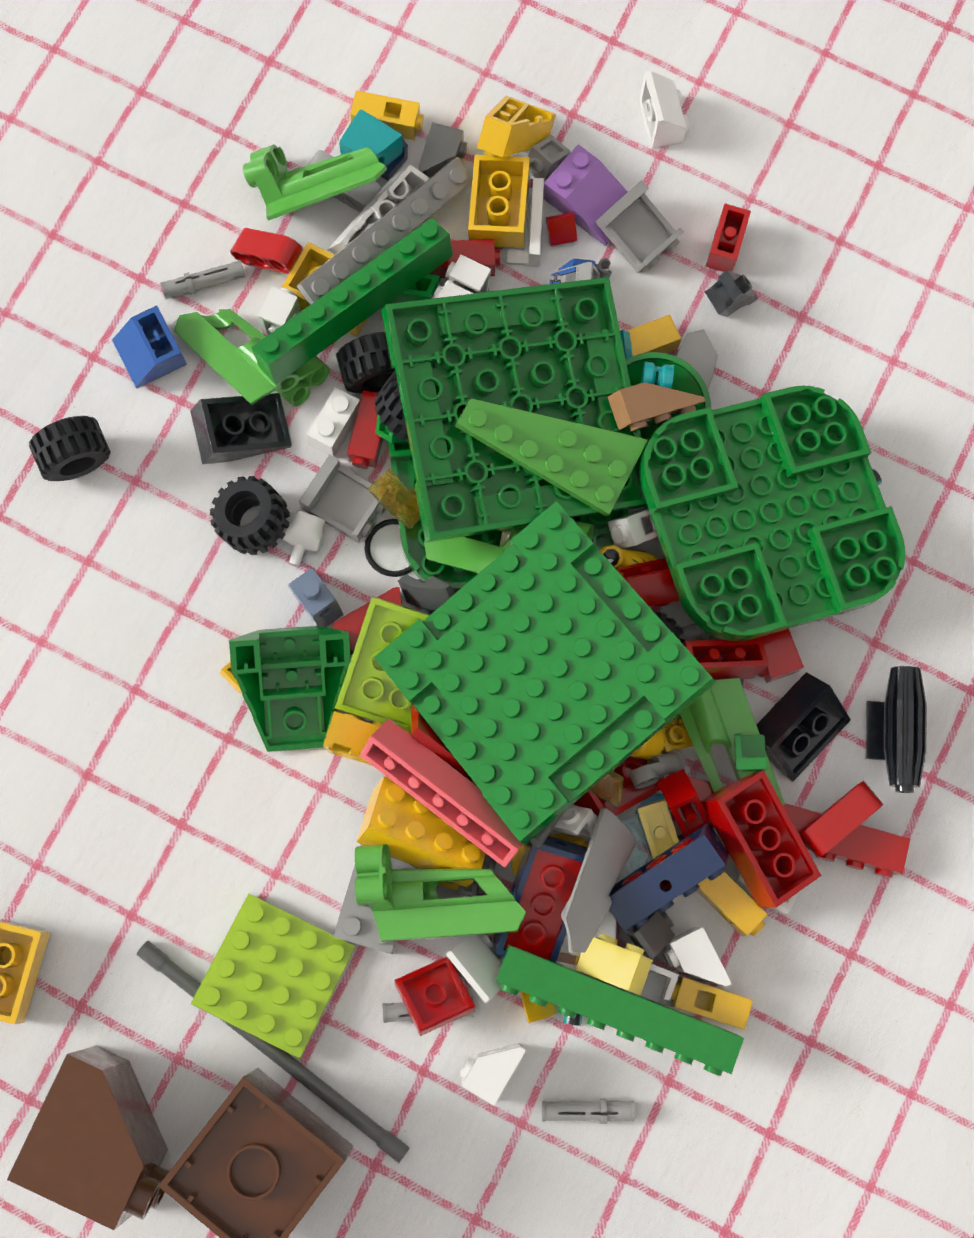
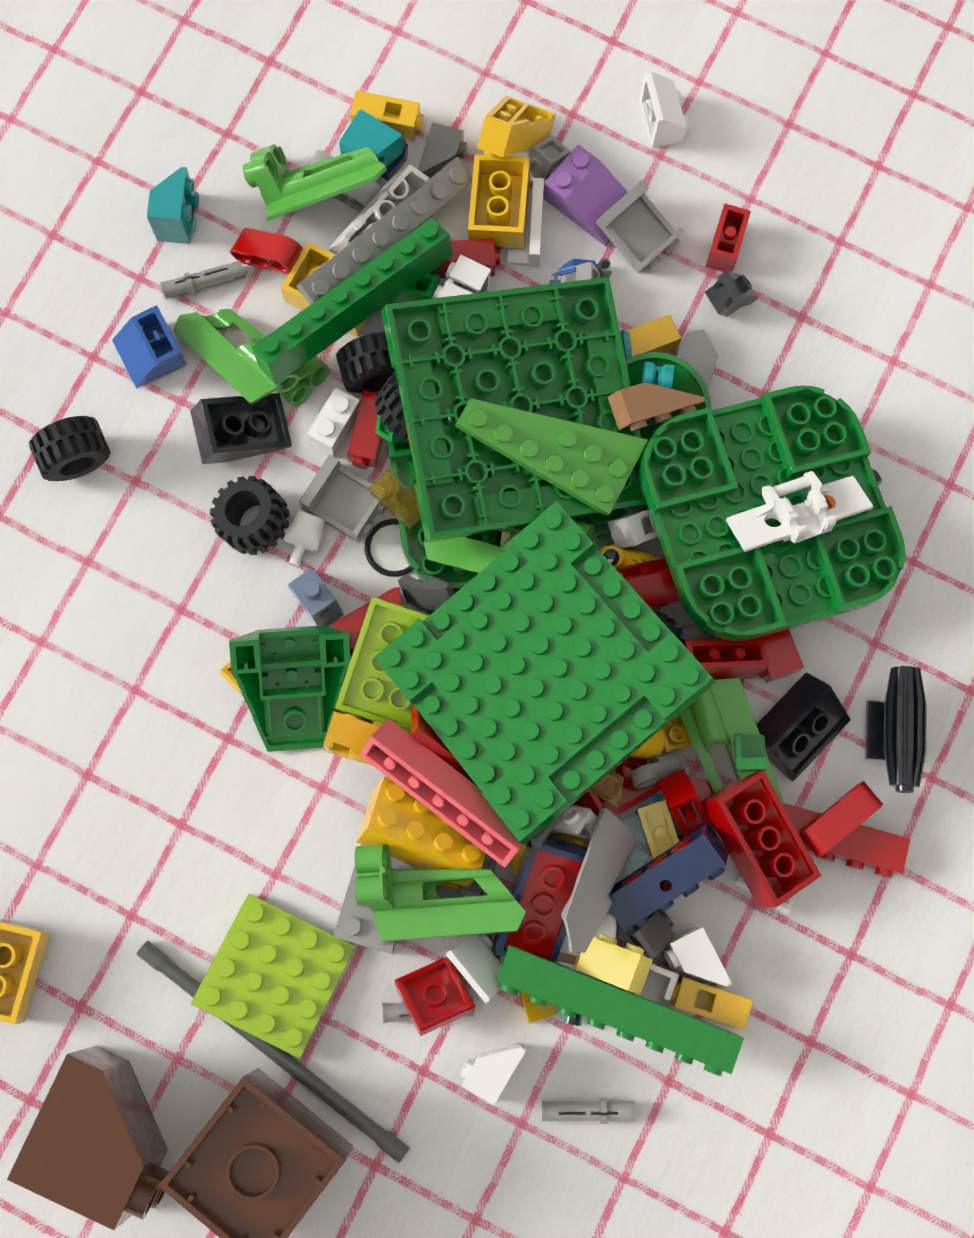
(172, 208): none -> teal slope
(277, 309): white brick -> none
(561, 229): red tile -> none
(733, 904): yellow brick -> none
(801, 521): none -> white piece

